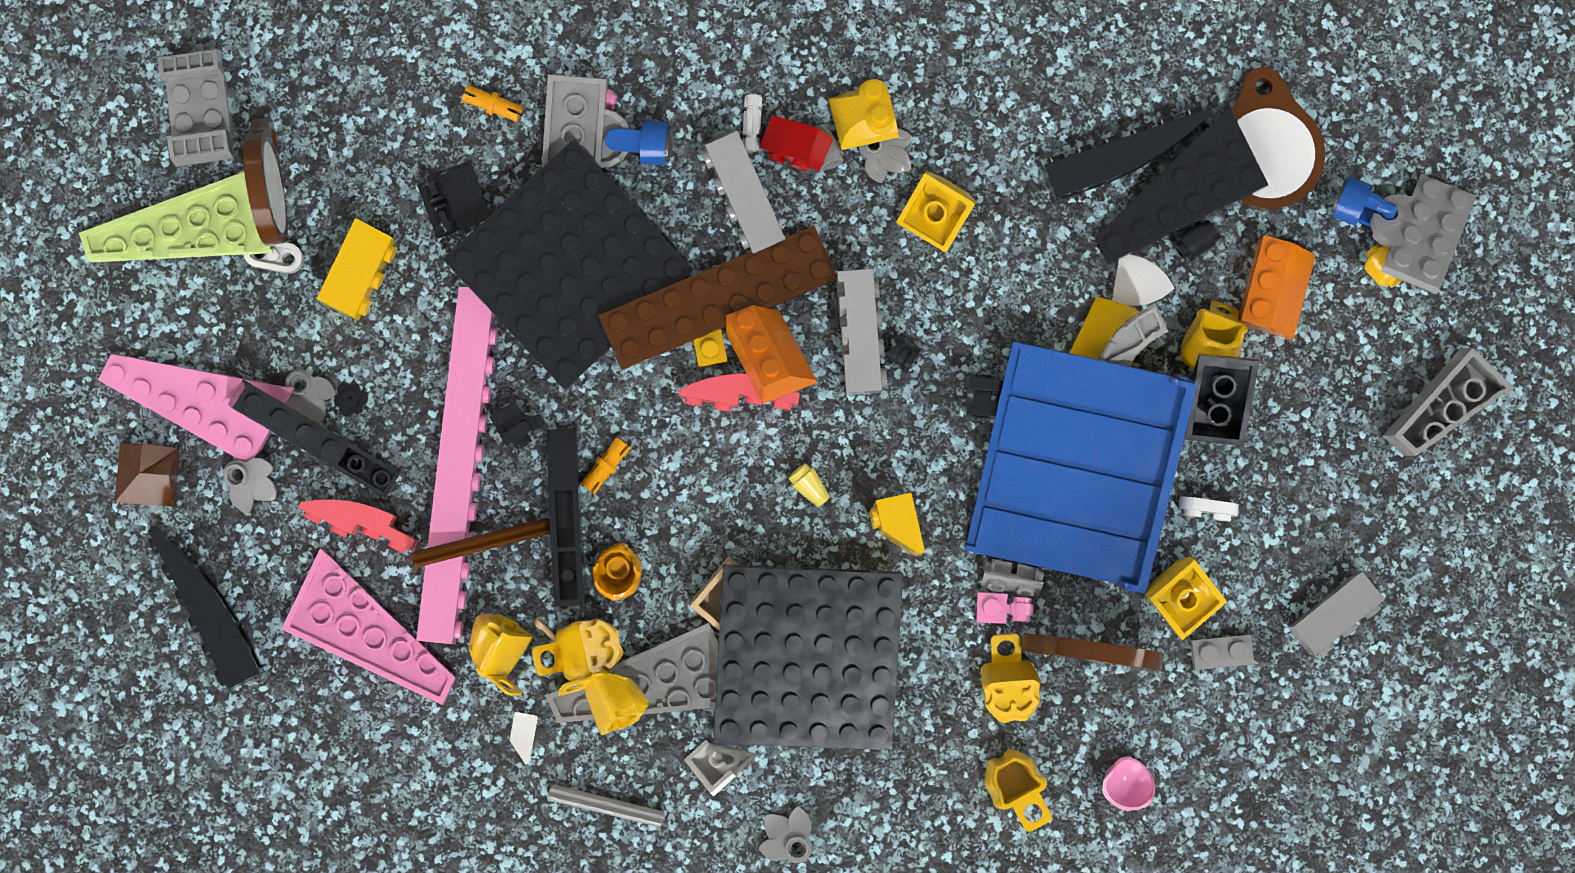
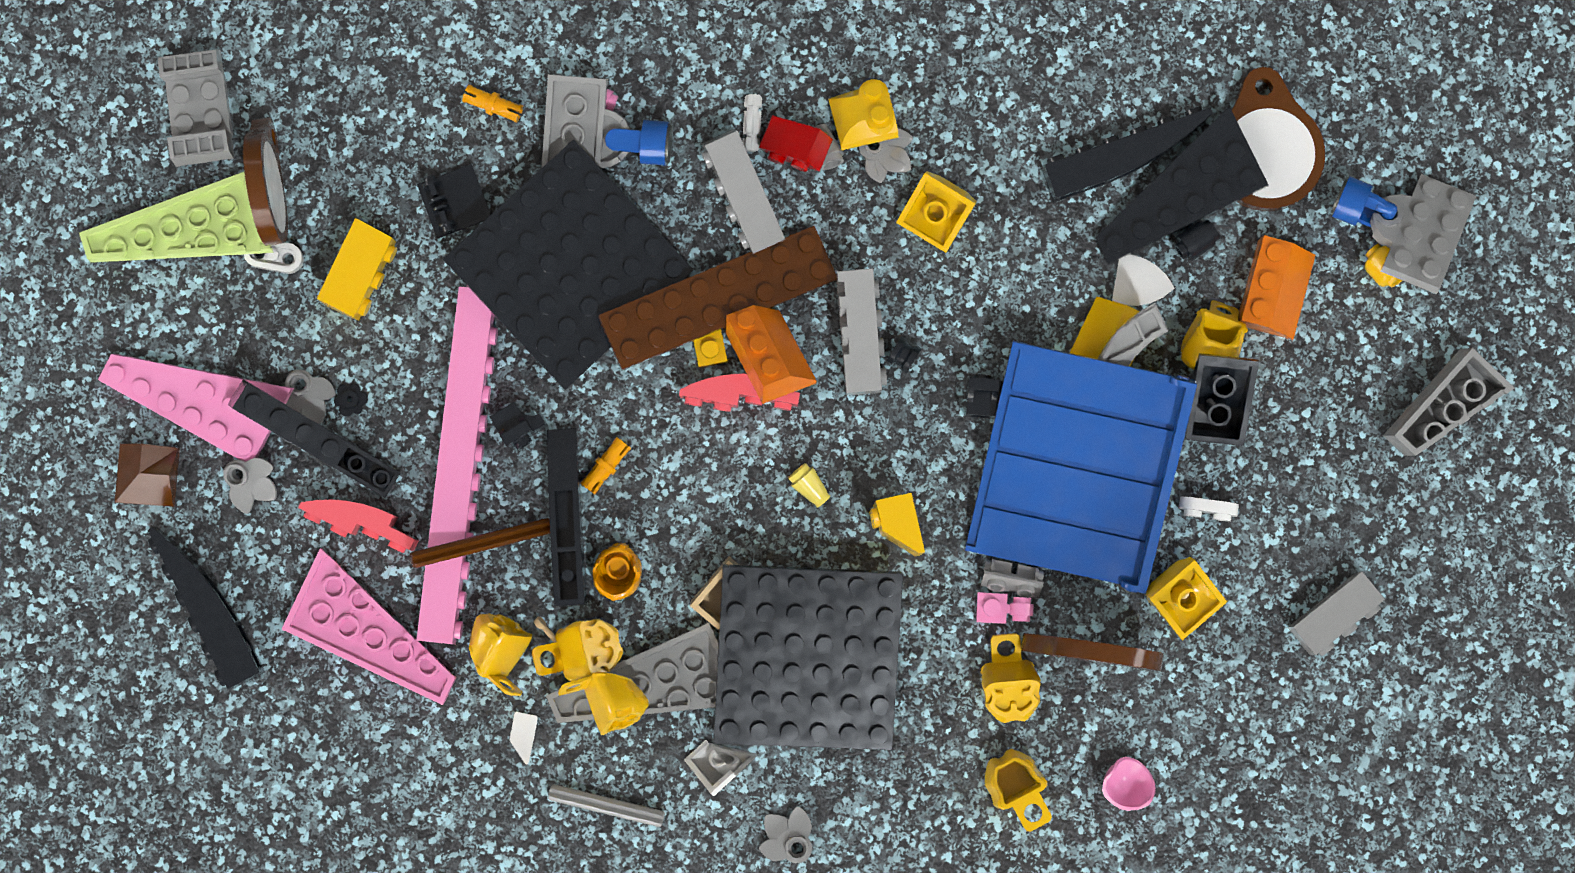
(1222, 652): light grey plate -> none

